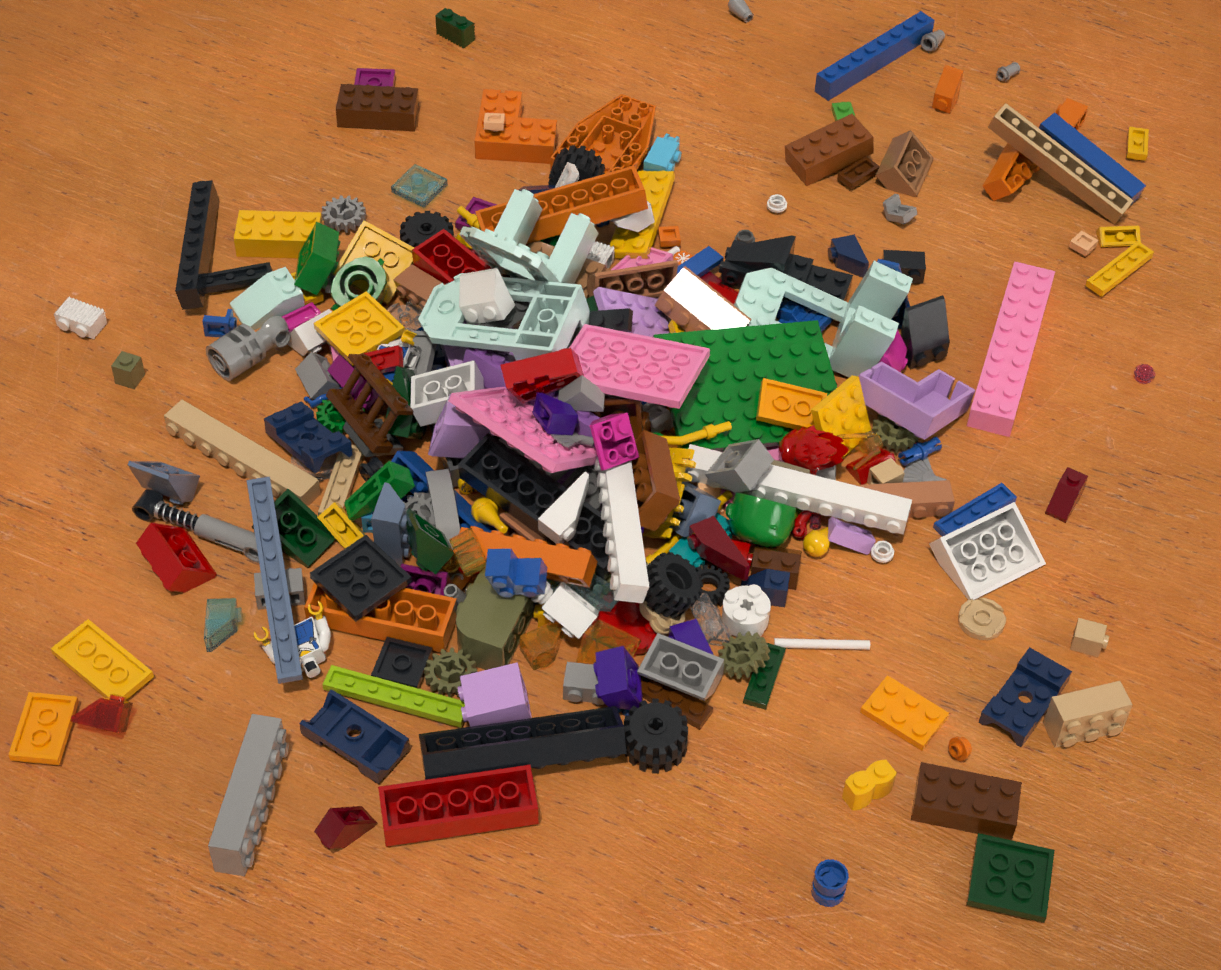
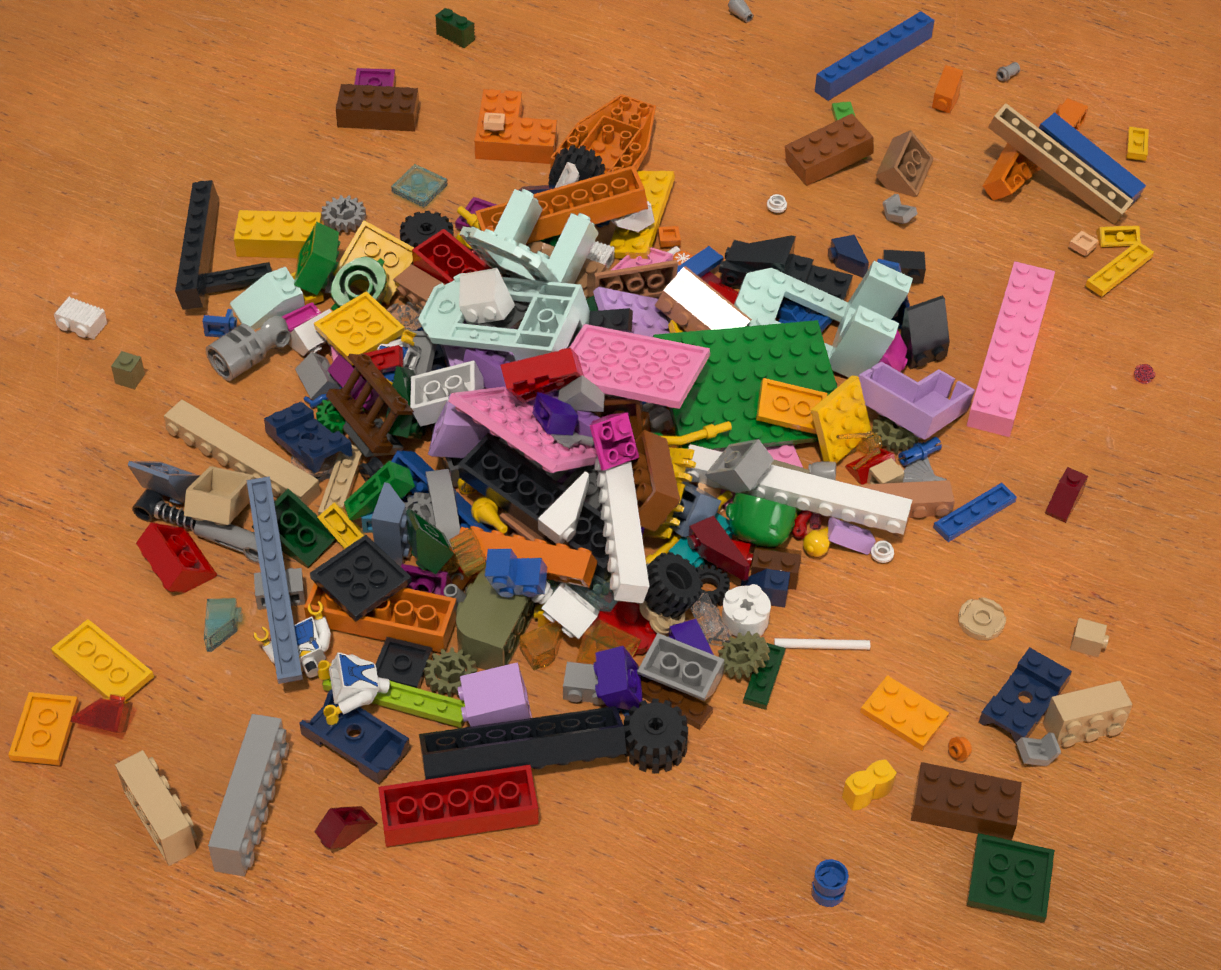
(157, 807): none -> tan brick
(217, 496): none -> tan piece
(352, 682): none -> white torso
(663, 154): medium azure brick -> none
(745, 236): dark grey plate -> none
(812, 449): red head -> none
(858, 172): reddish brown plate -> none
(932, 40): light grey cone -> none
(988, 552): white slope -> none
(1039, 751): none -> light grey bracket

